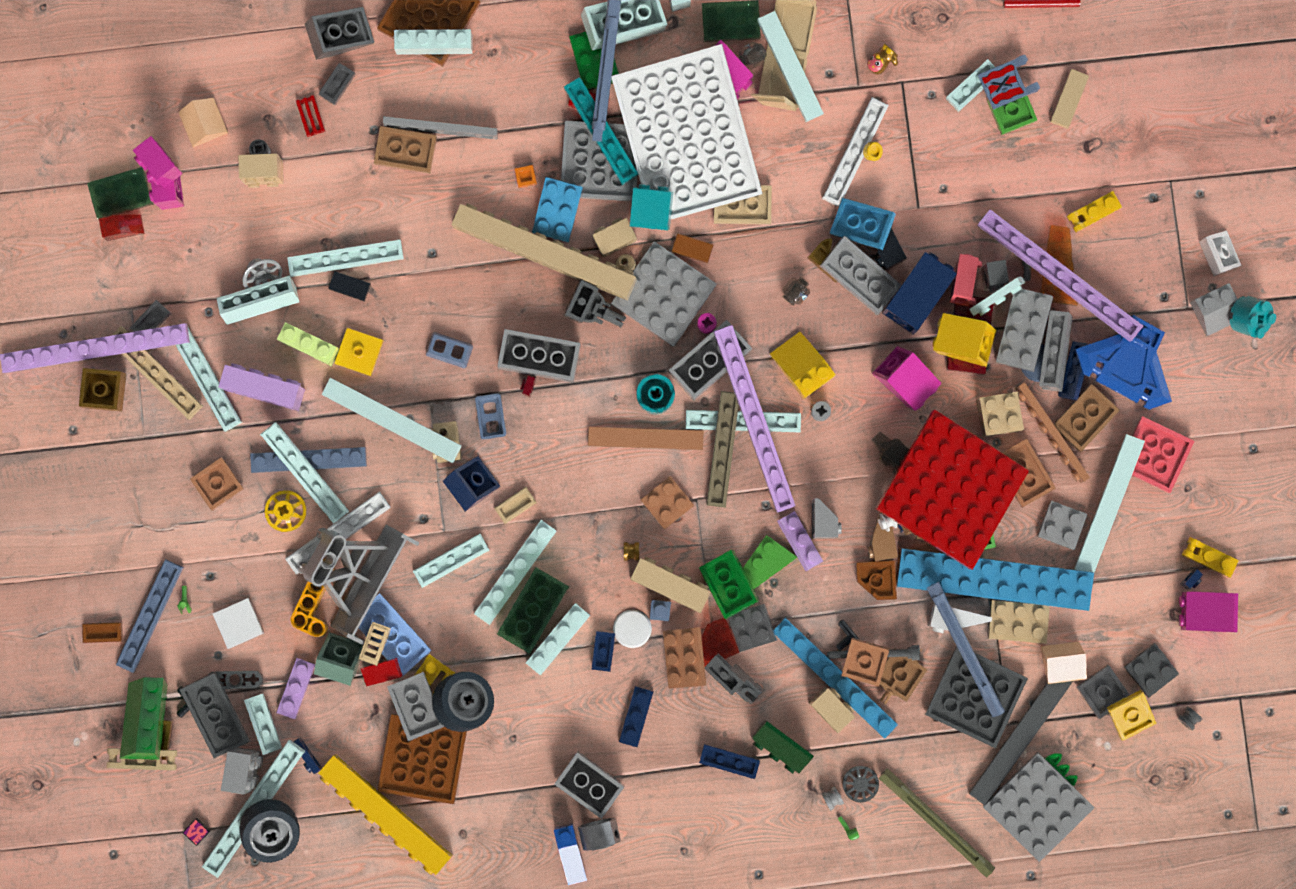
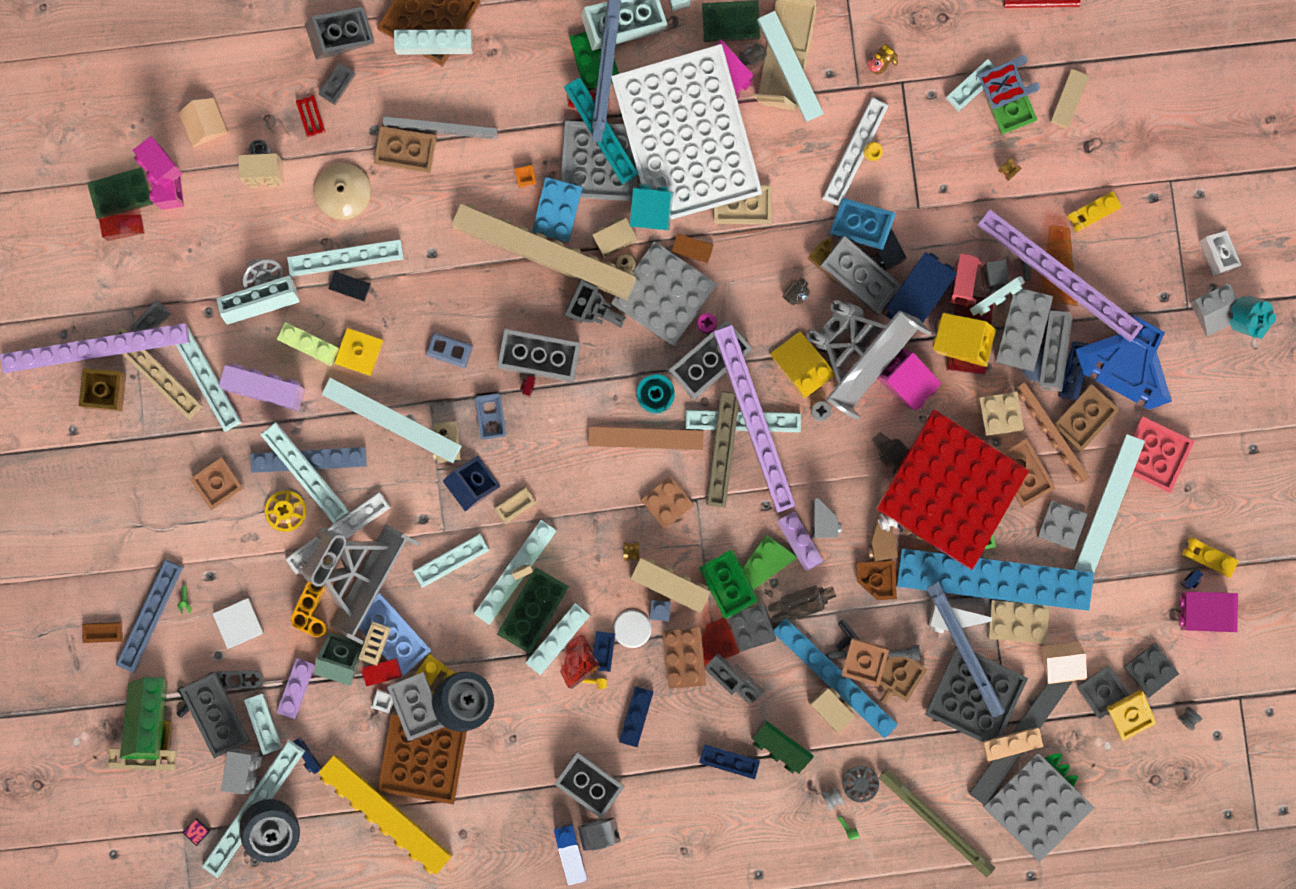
(351, 200): none -> tan dish
(382, 701): none -> white tile
(521, 571): none -> tan tile
(578, 662): none -> clear red plate
(601, 682): none -> yellow hand
(802, 603): none -> clear smoke hinge
(872, 361): none -> light grey piece
(1009, 169): none -> pearl gold wheel
(1012, 744): none -> light nougat plate

